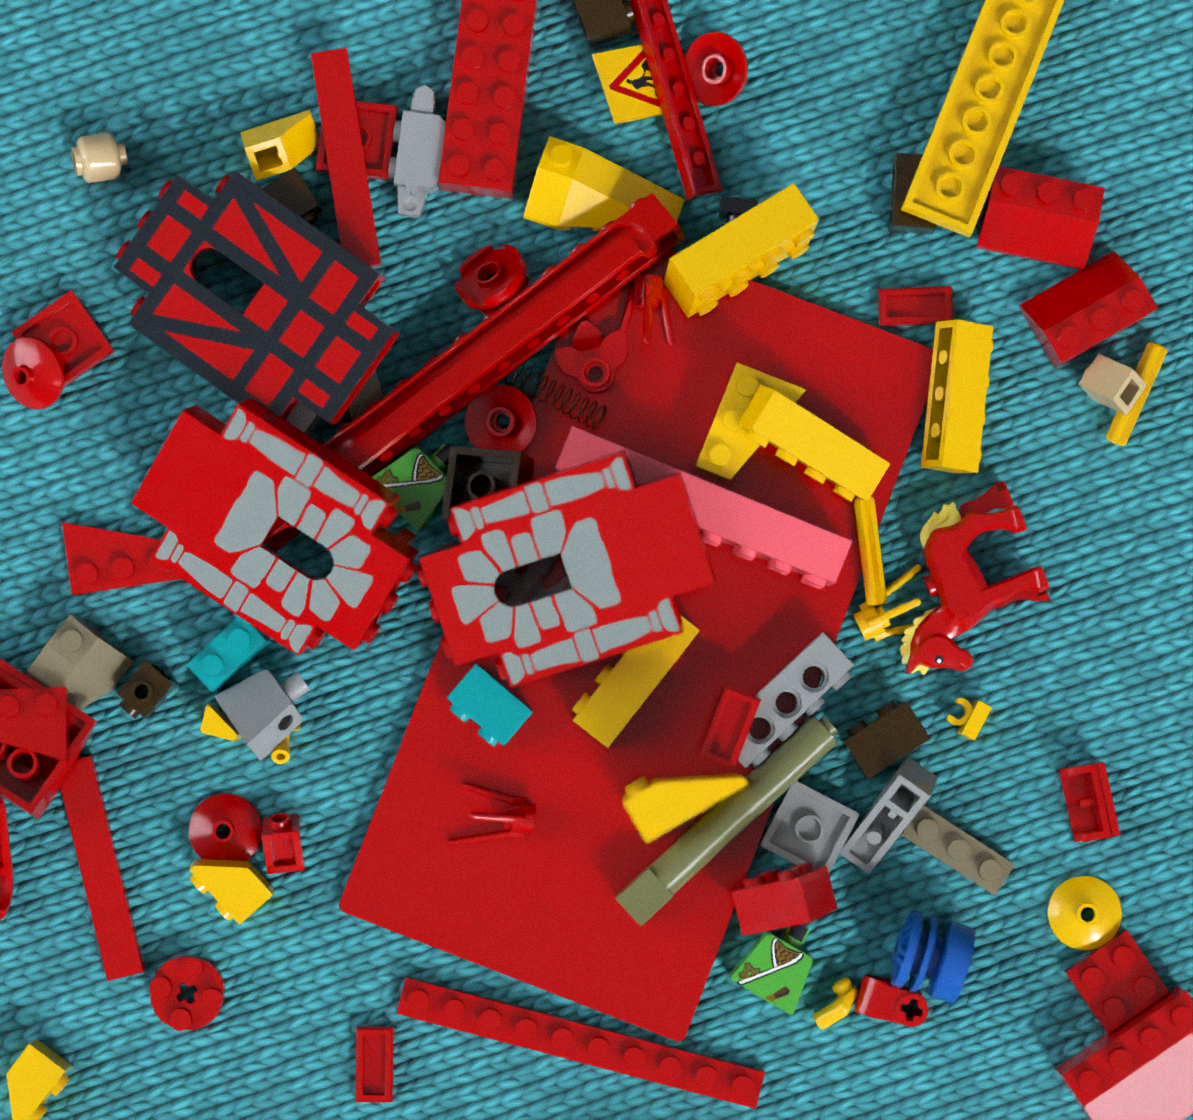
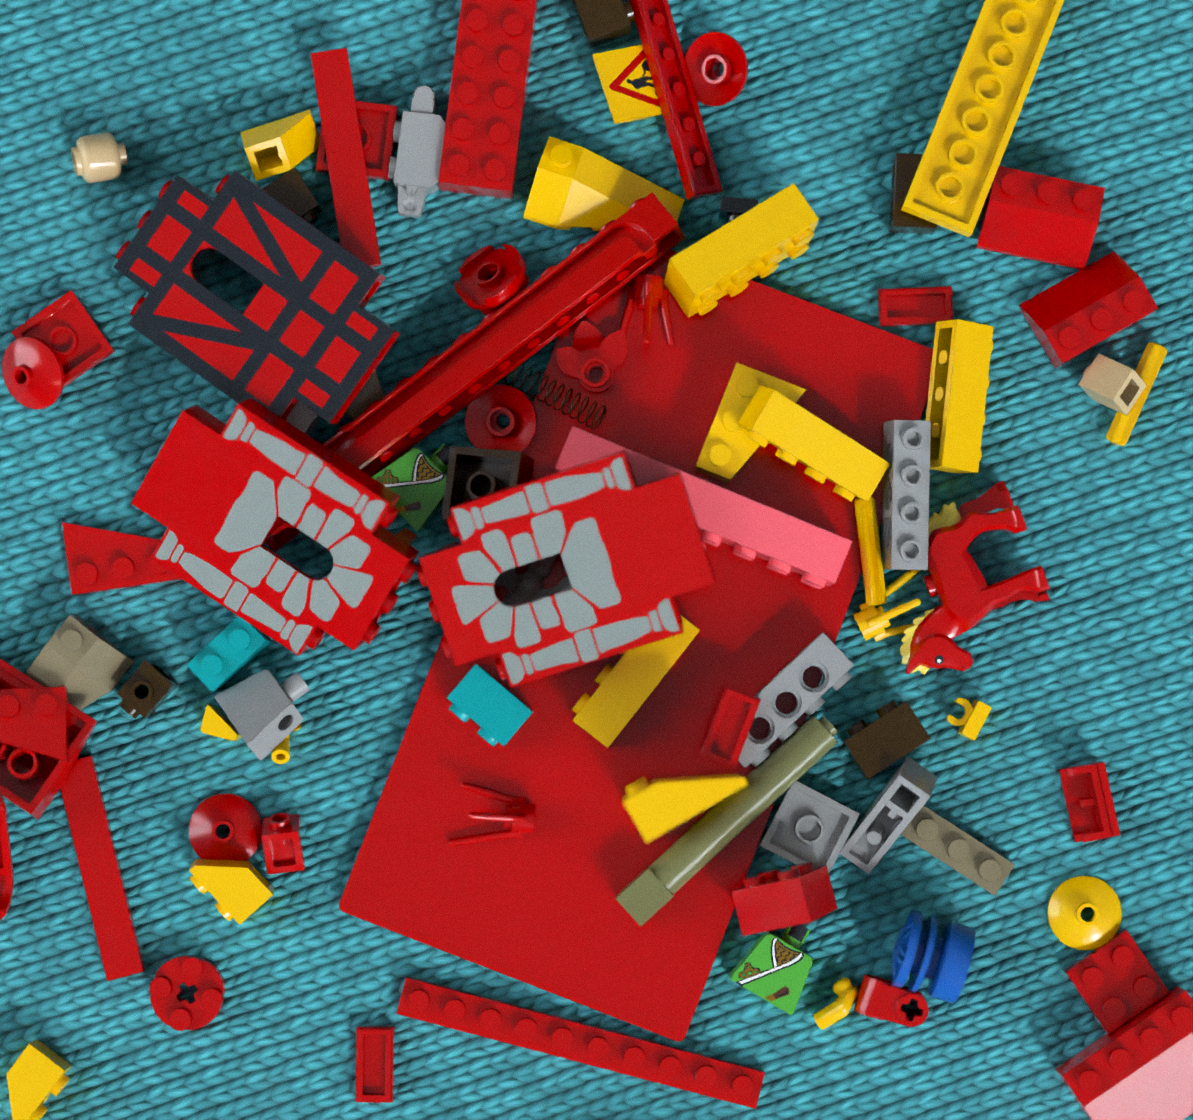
(905, 495): none -> light grey brick

